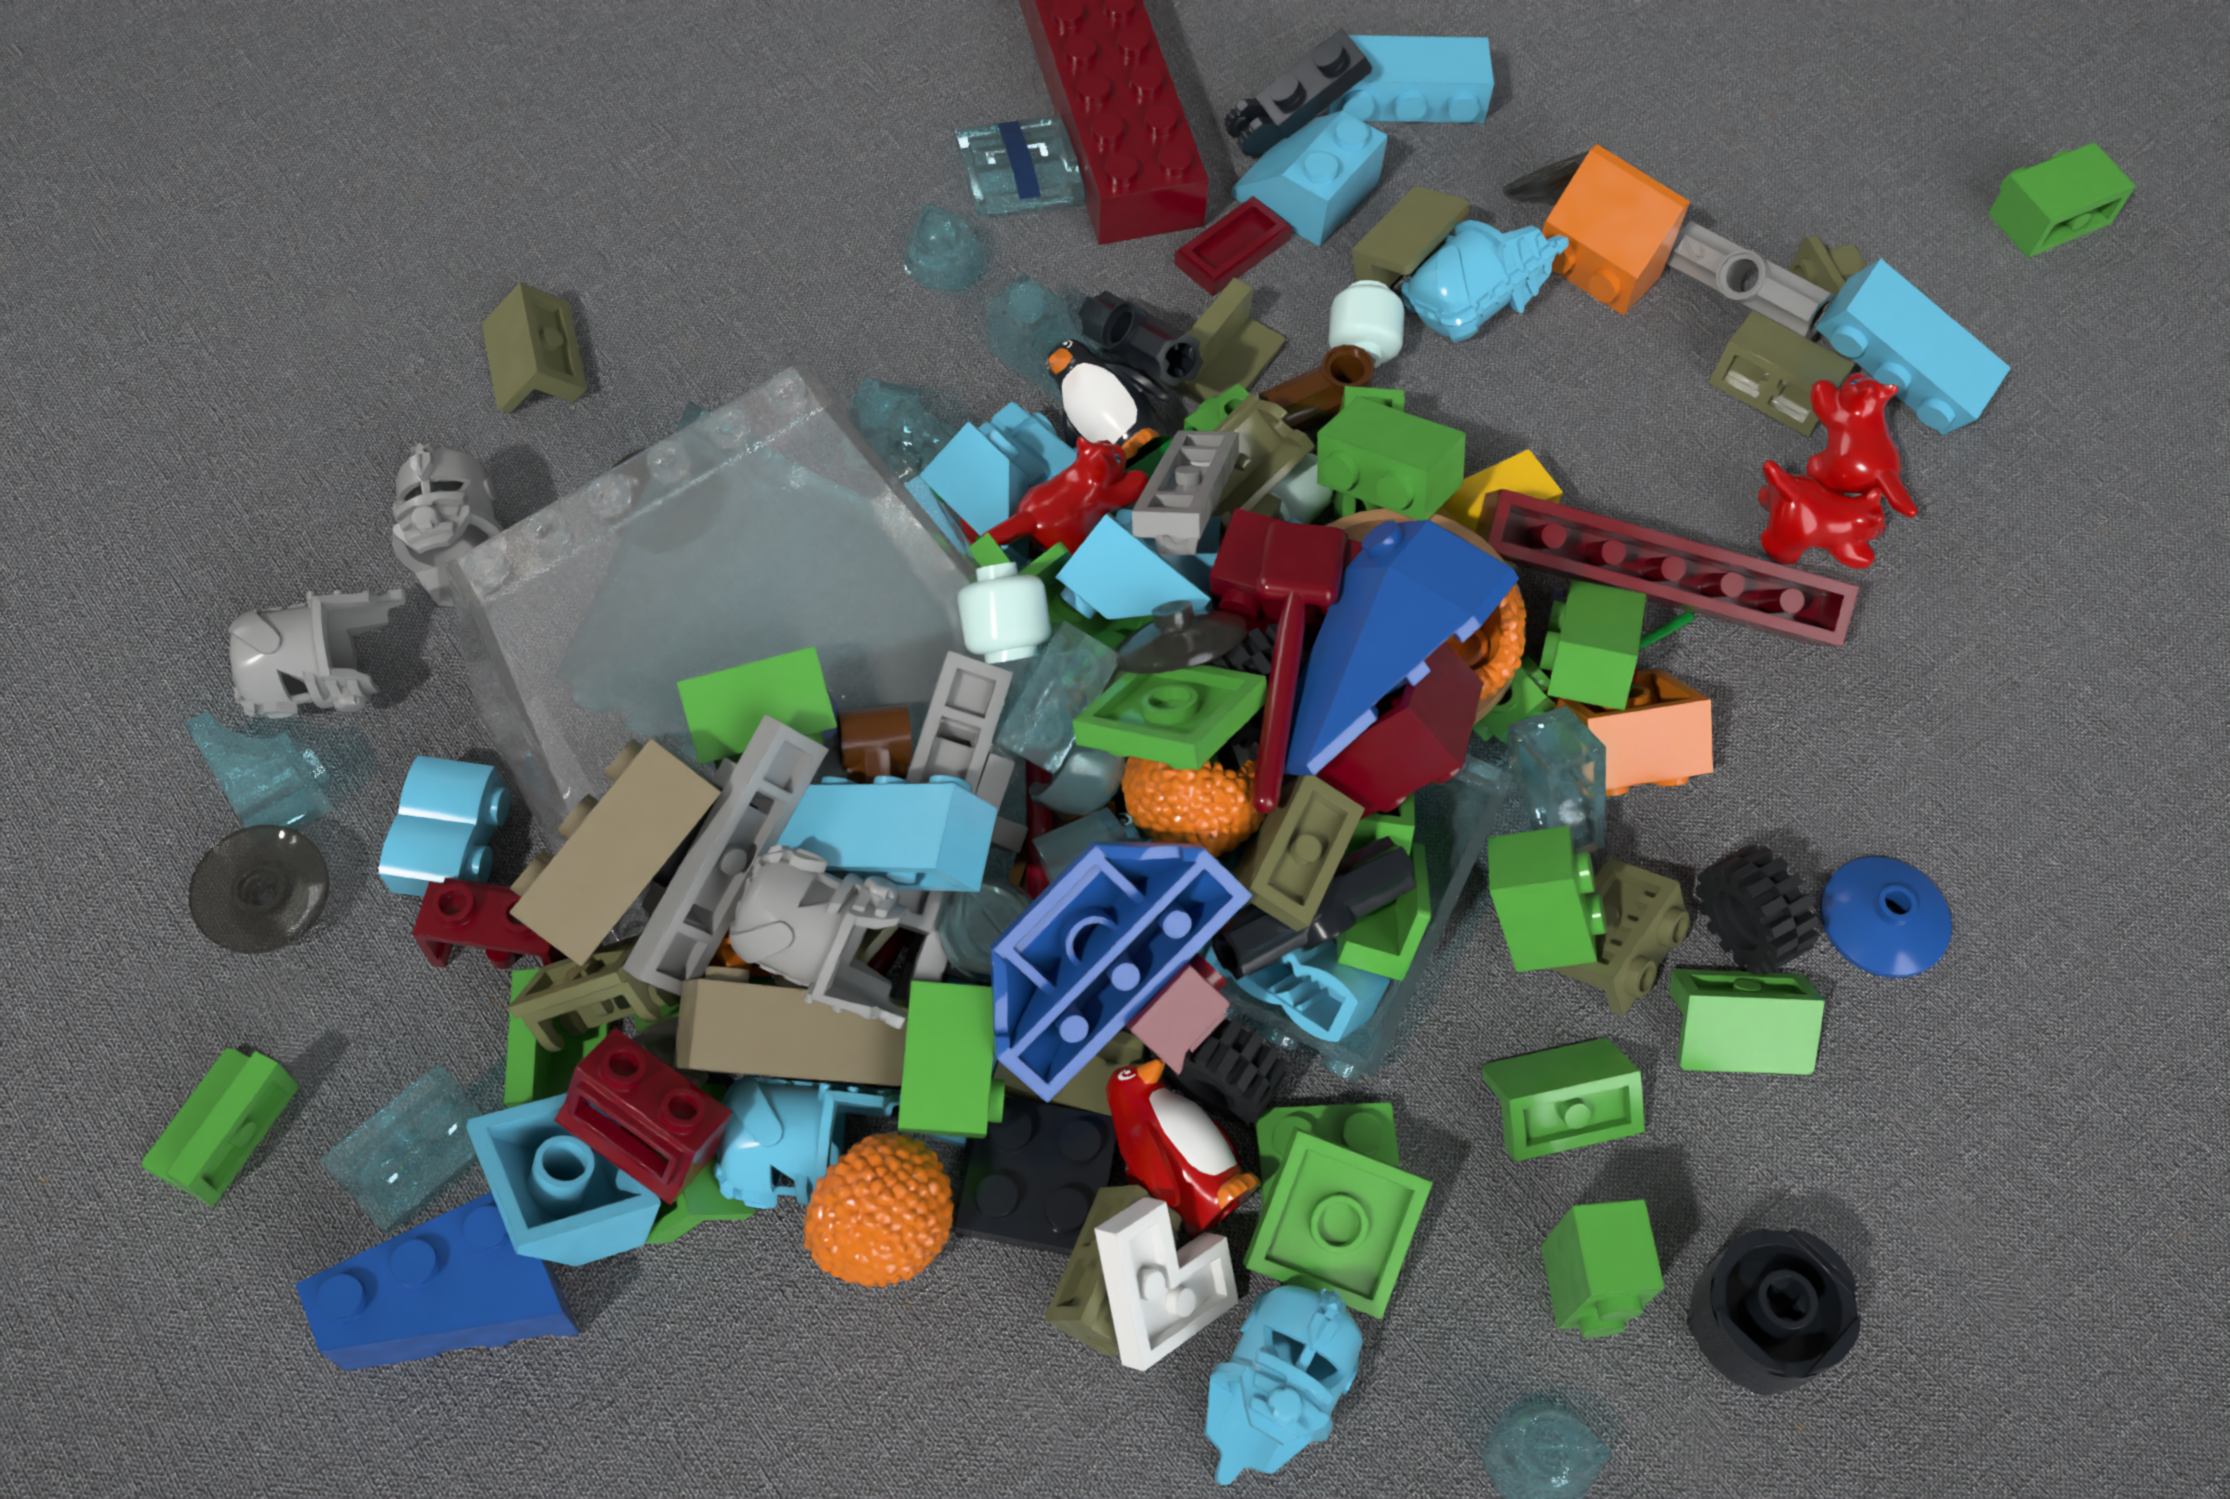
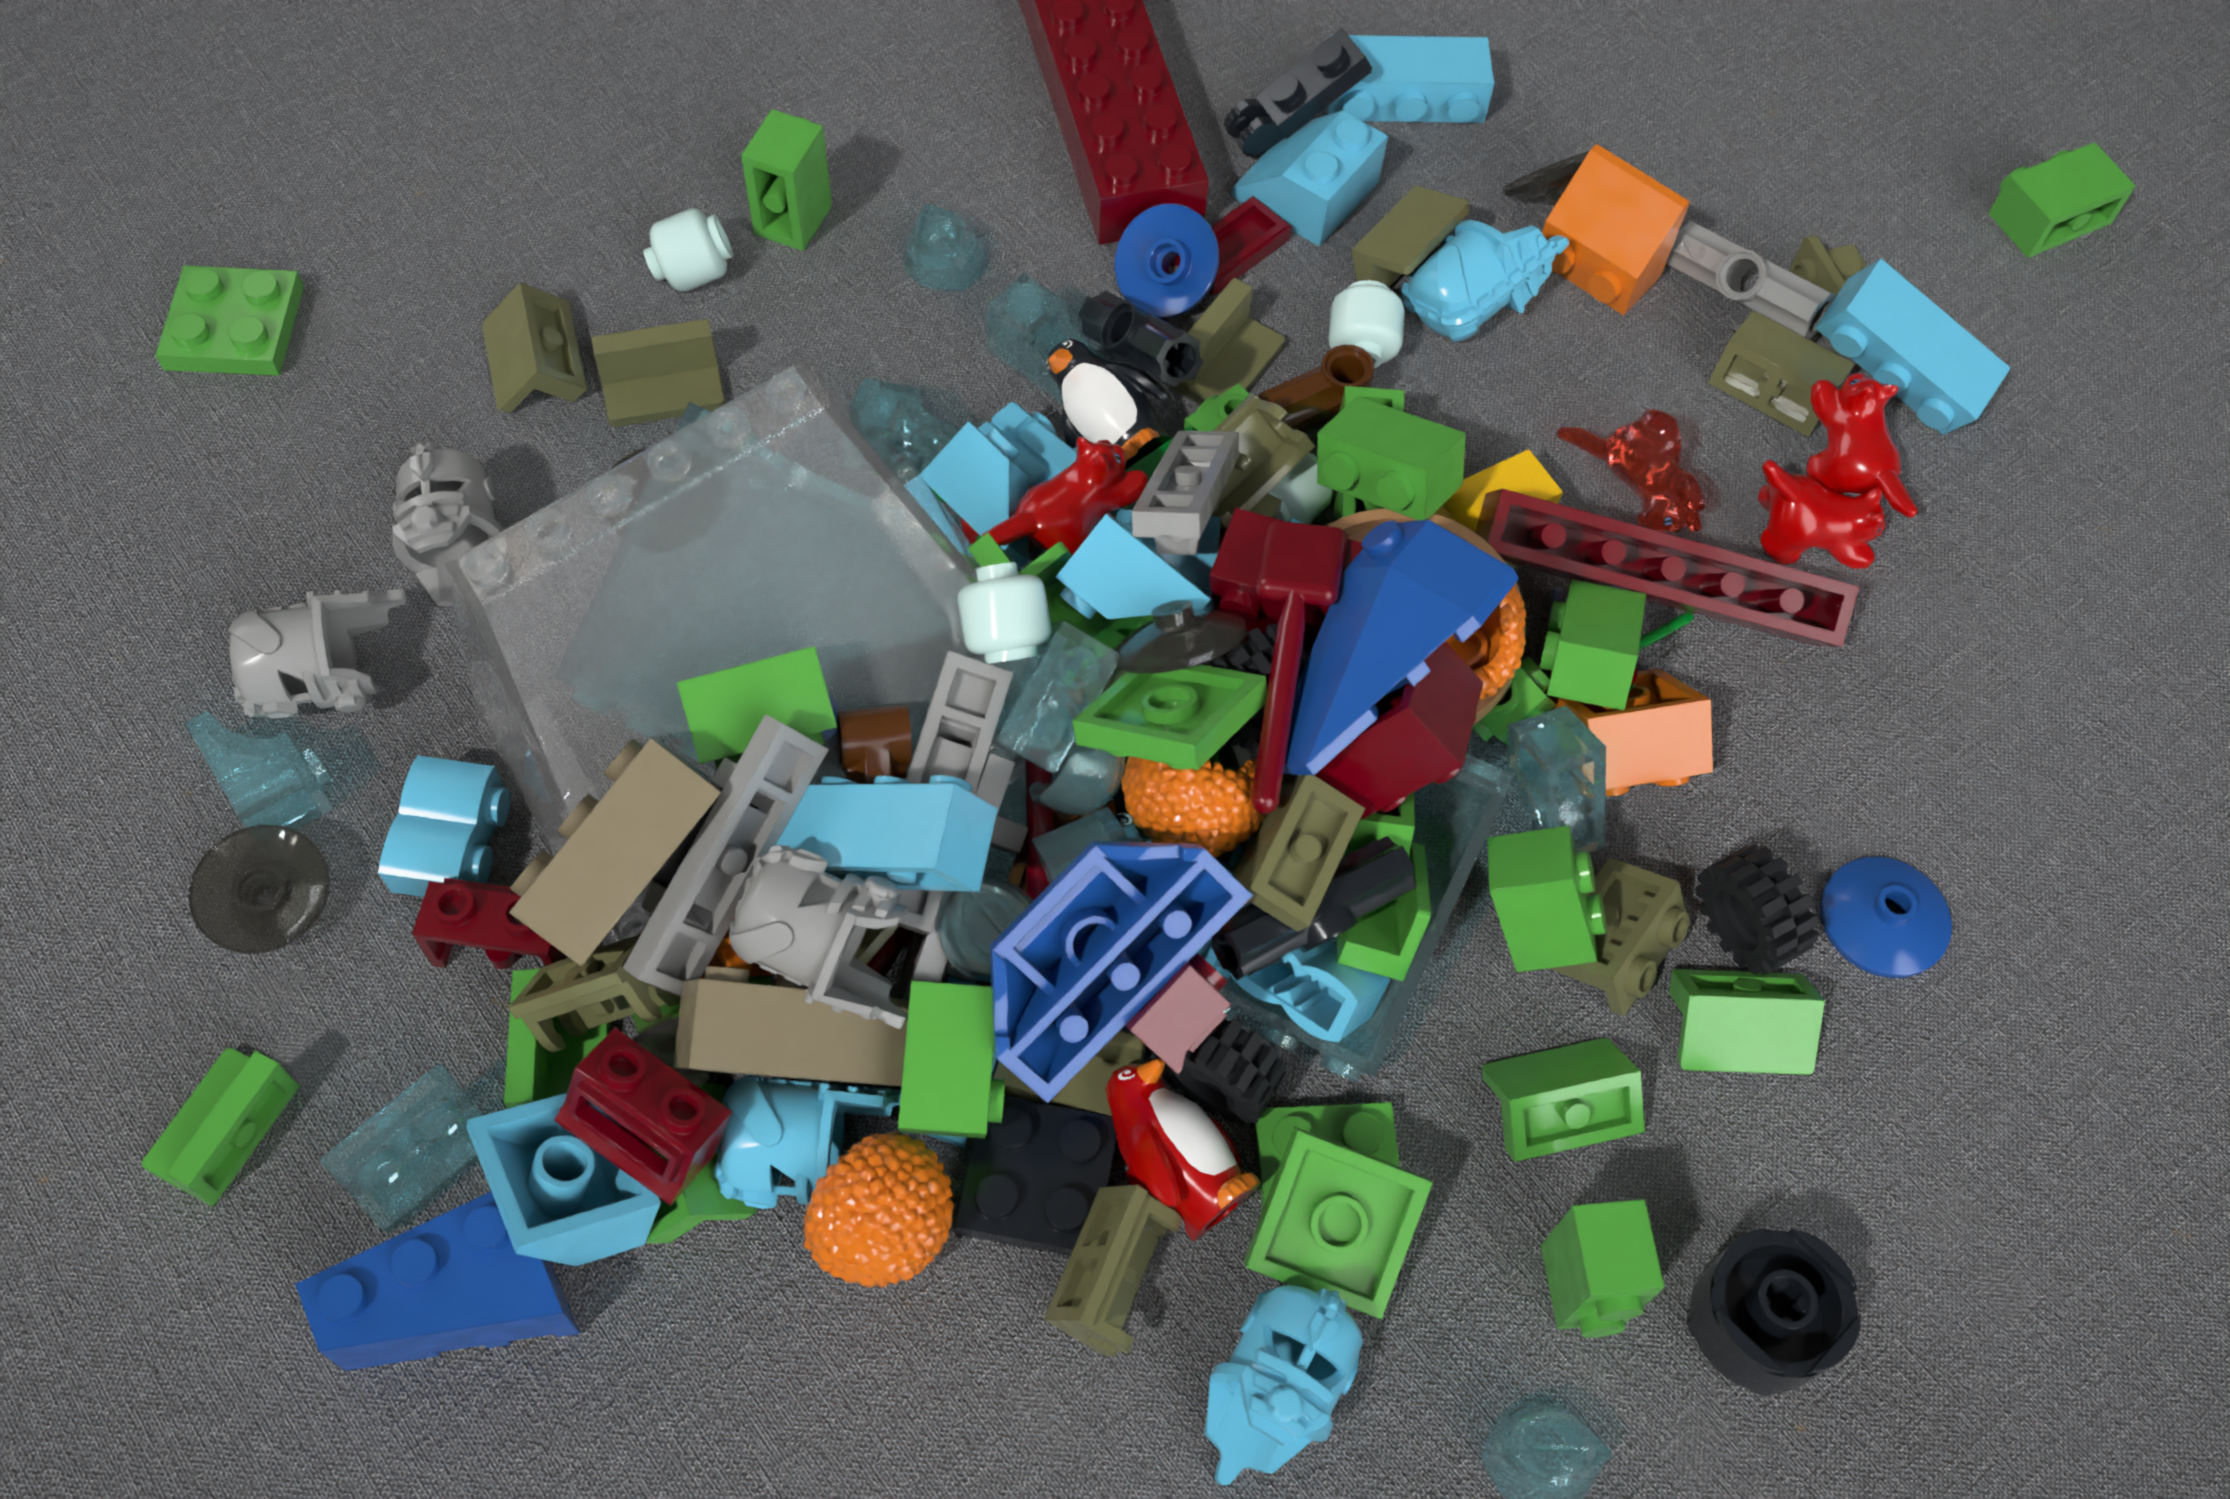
(230, 320): none -> bright green plate
(658, 372): none -> olive panel
(688, 250): none -> light aqua head
(787, 179): none -> bright green brick
(1019, 165): clear light blue slope -> none
(1145, 258): none -> blue dish
(1159, 1292): white plate -> none
(1648, 462): none -> clear red animal

